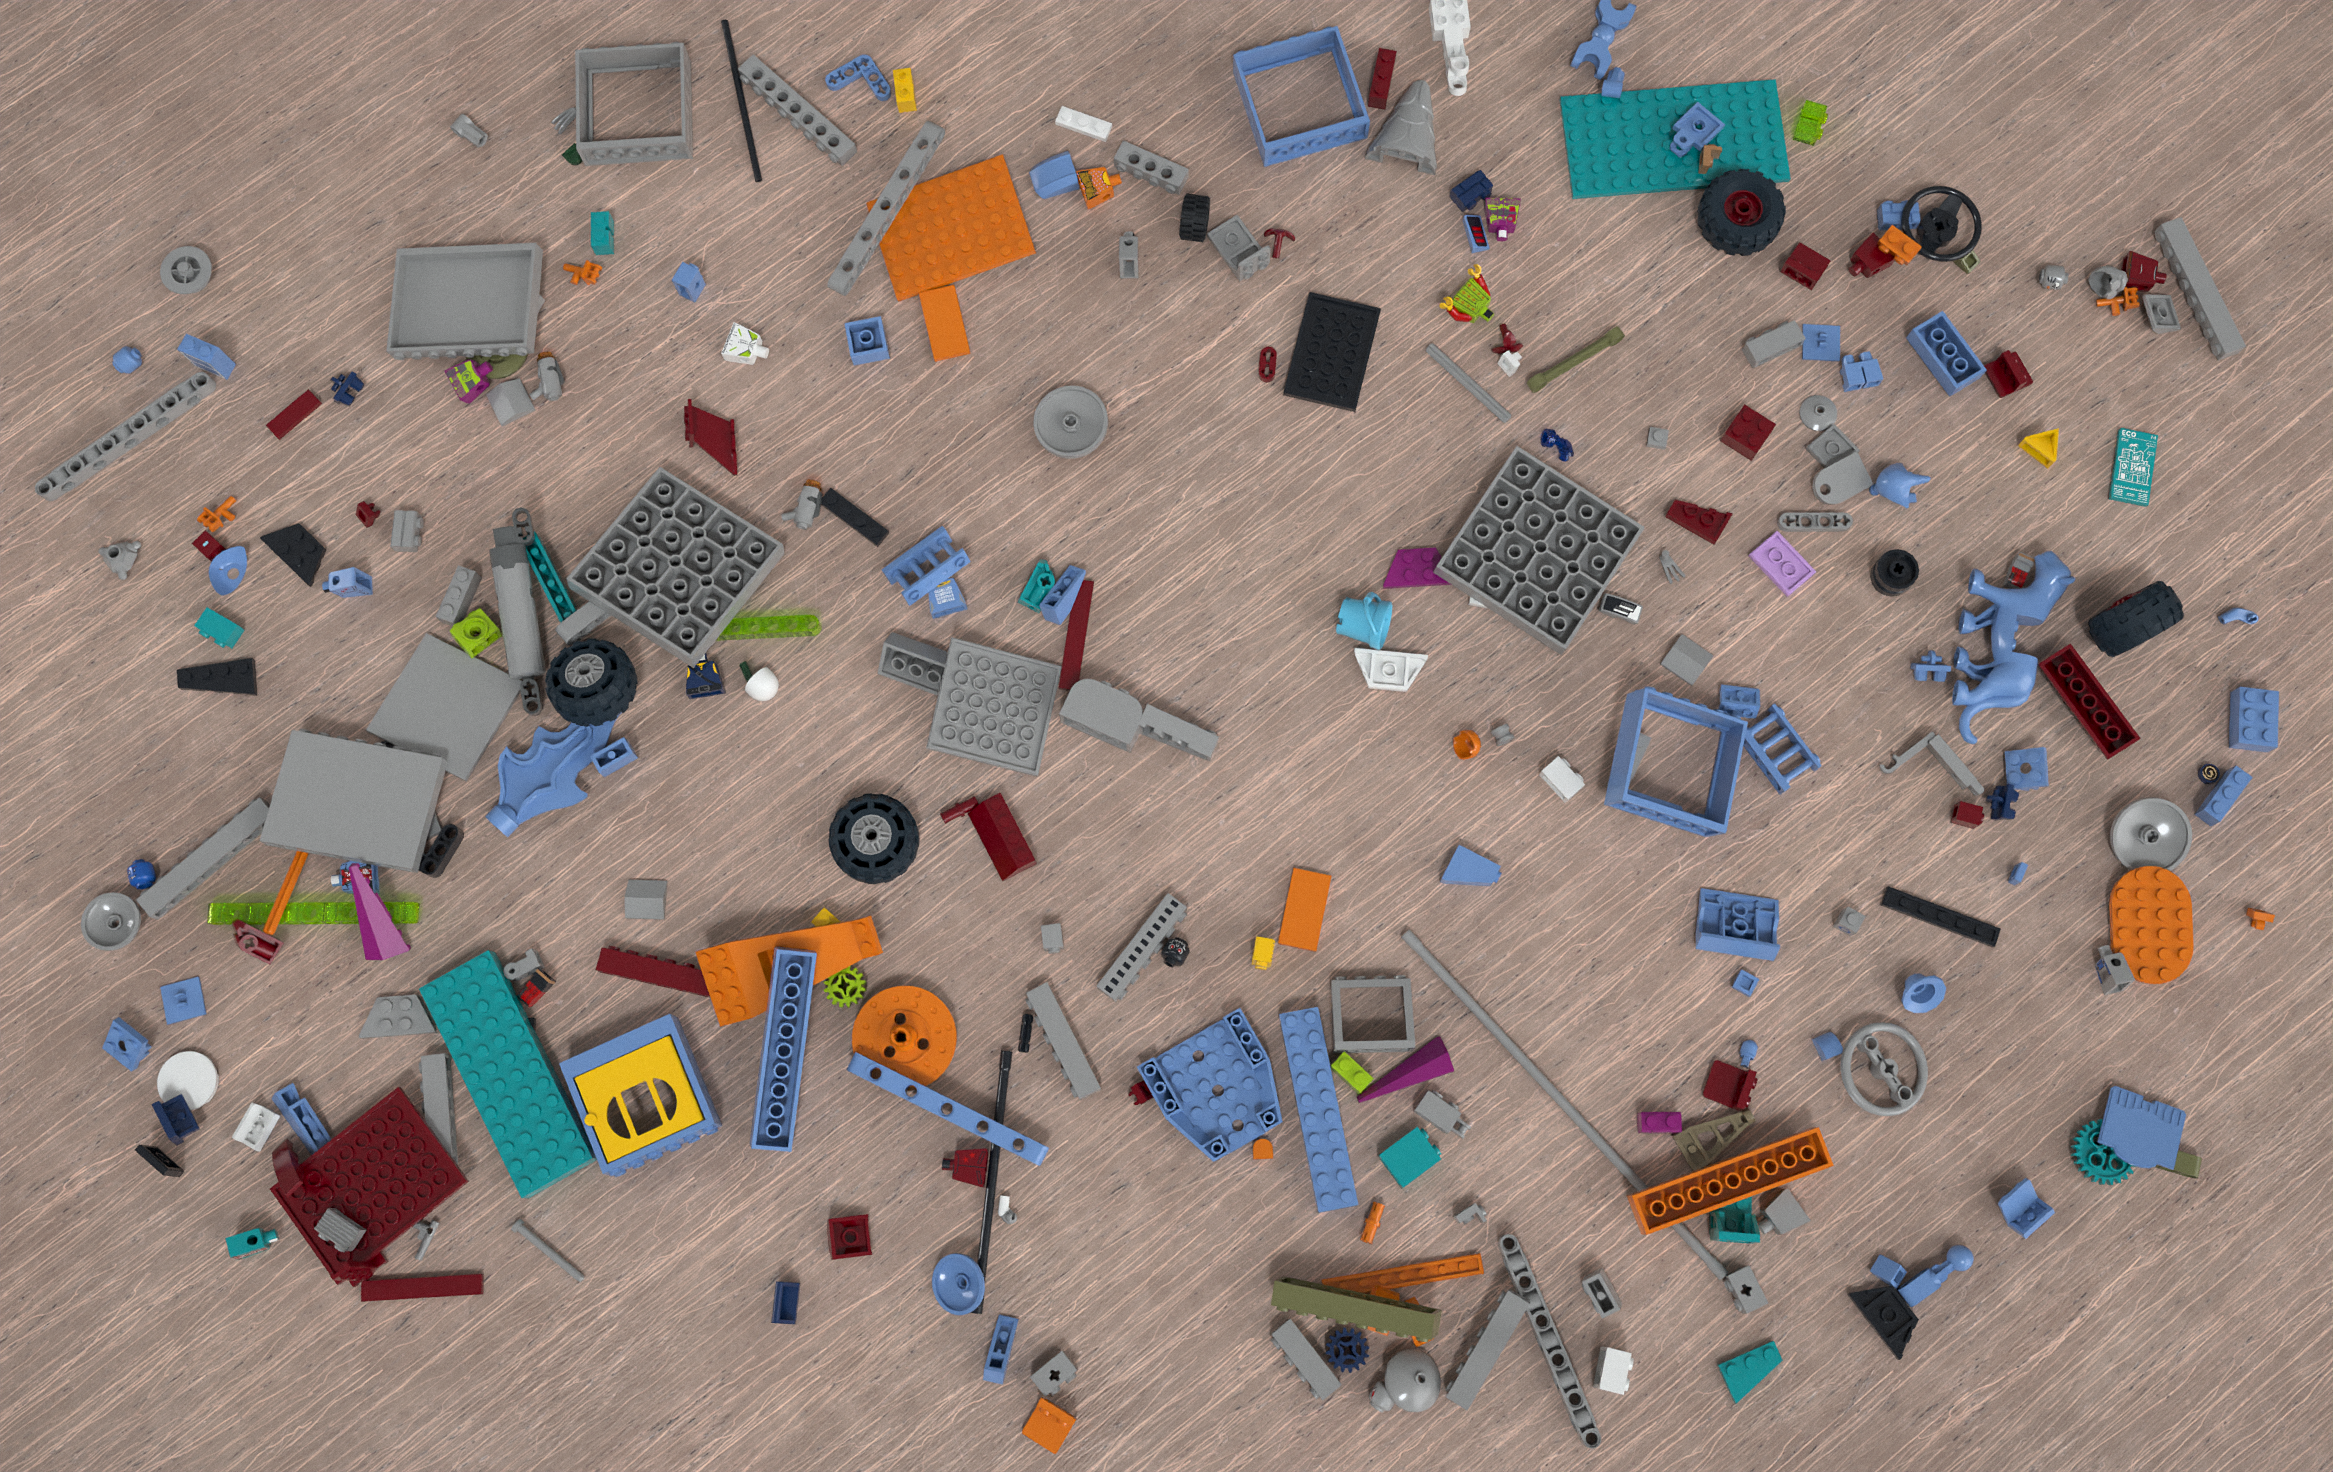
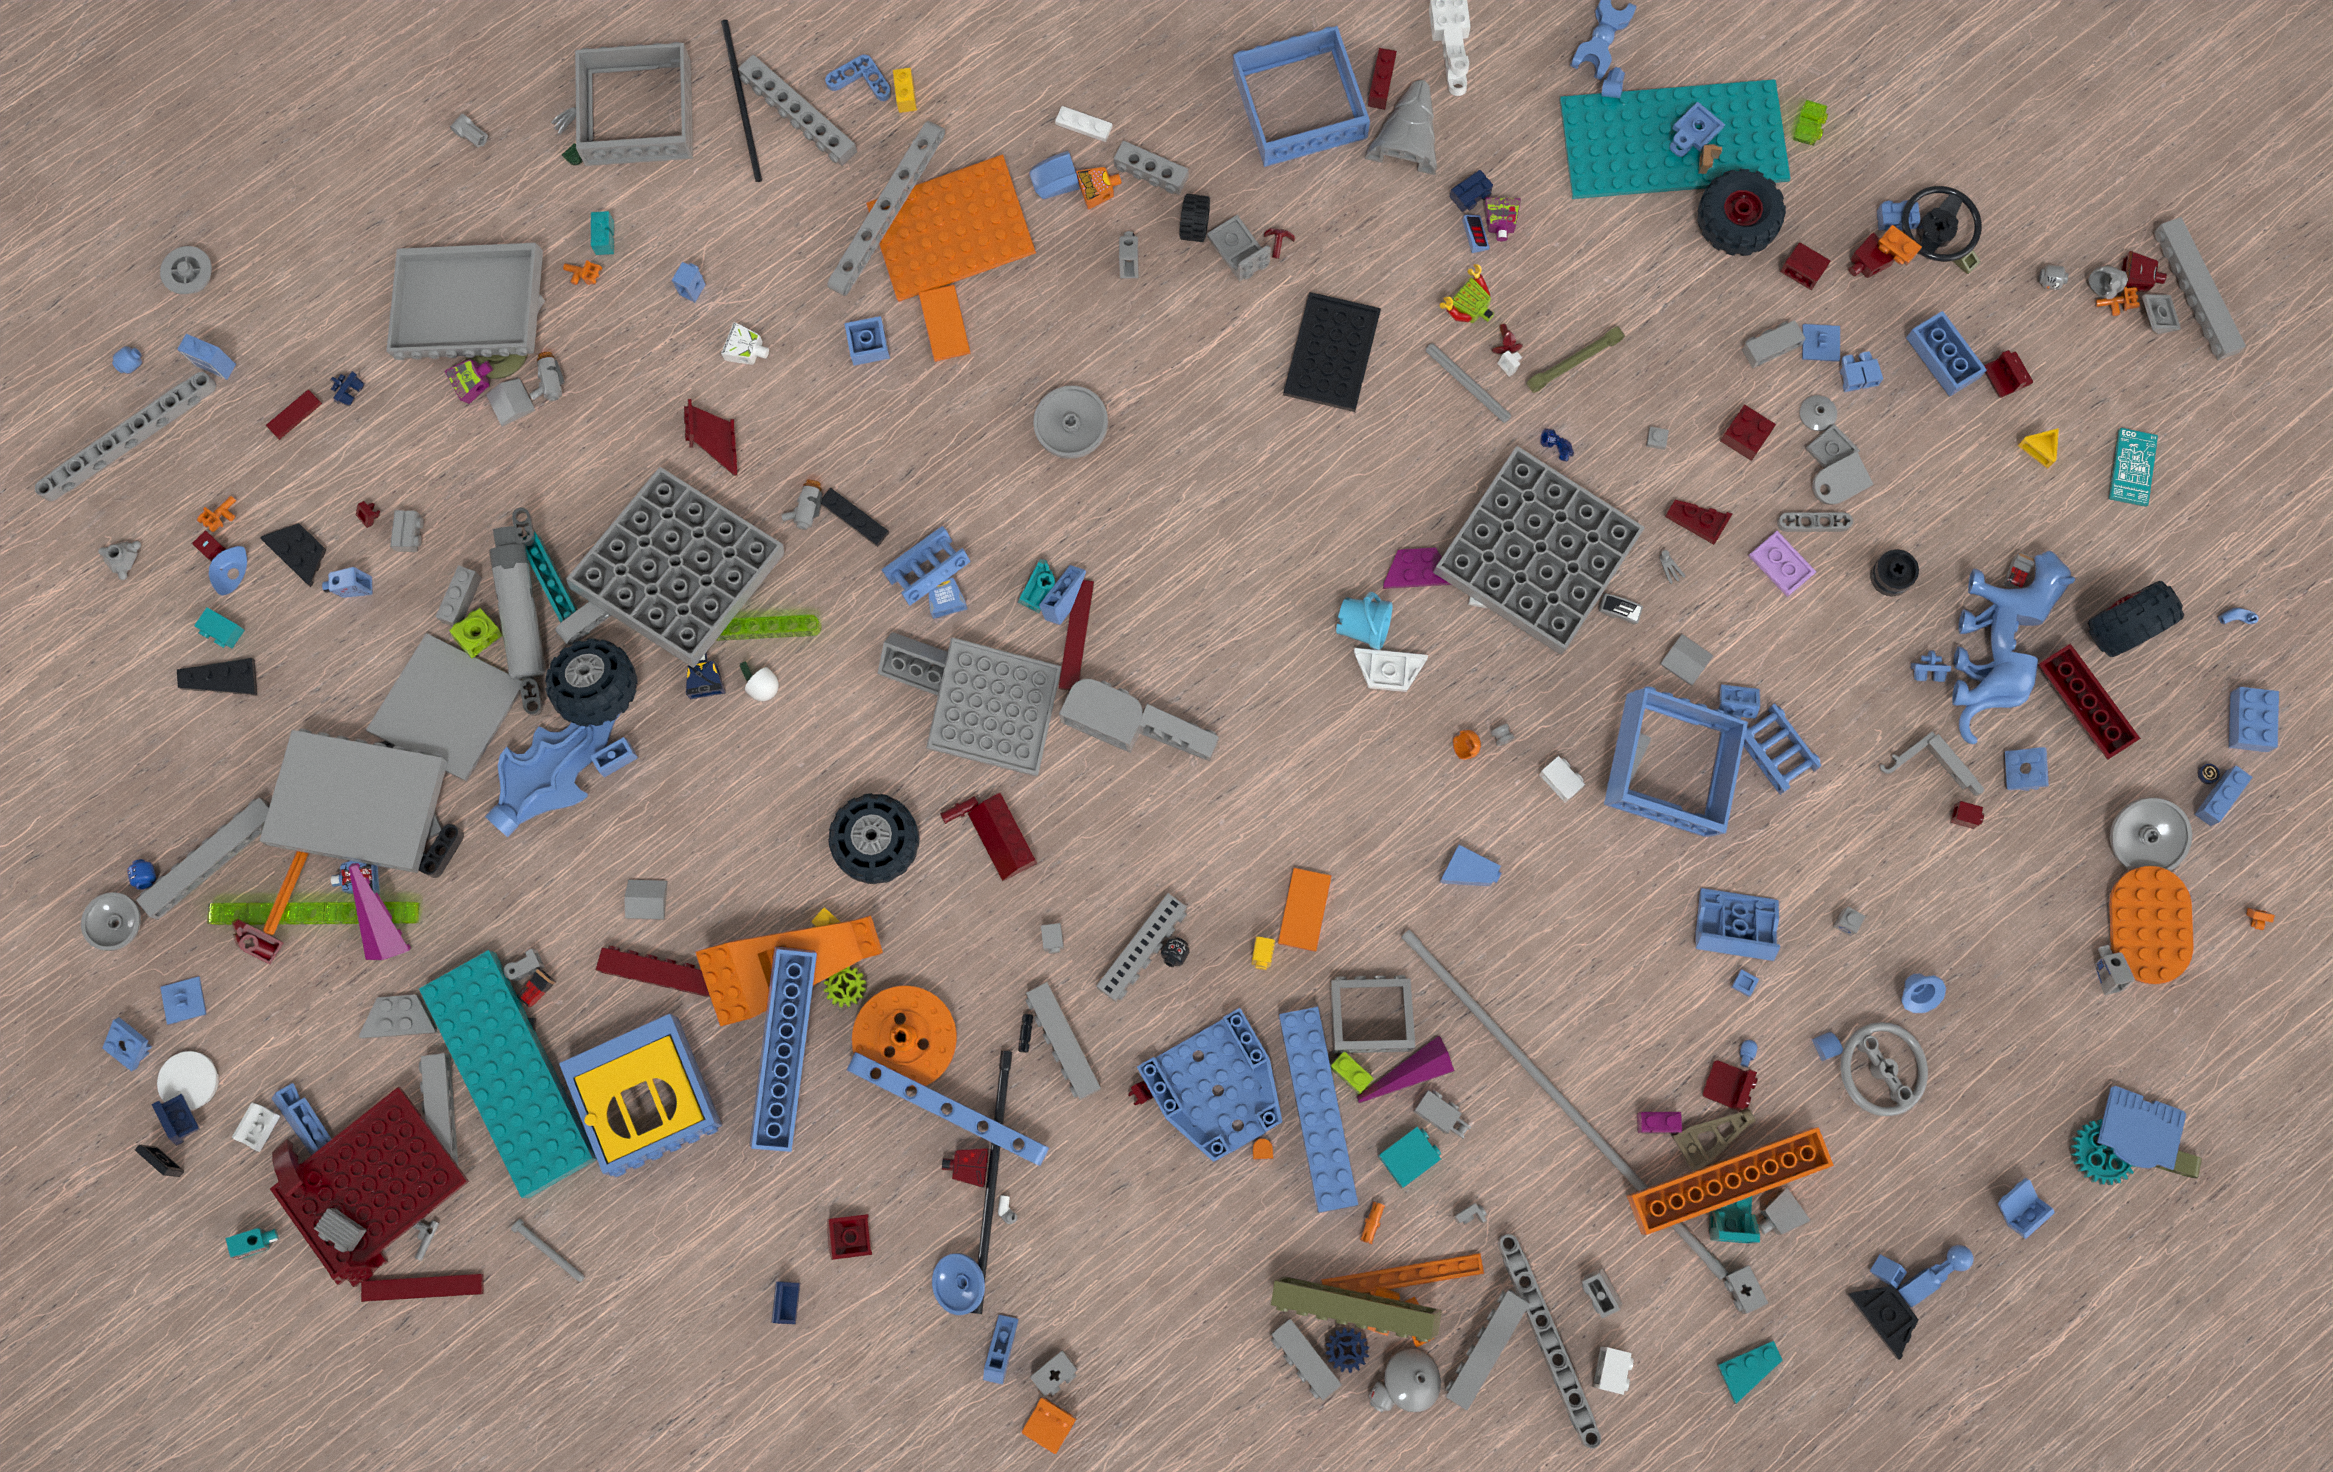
(1263, 364): dark red beam -> none
(1895, 484): medium blue piece -> none
(1940, 917): black tile -> none
(2001, 801): dark blue hips -> none
(2017, 873): medium blue tile -> none

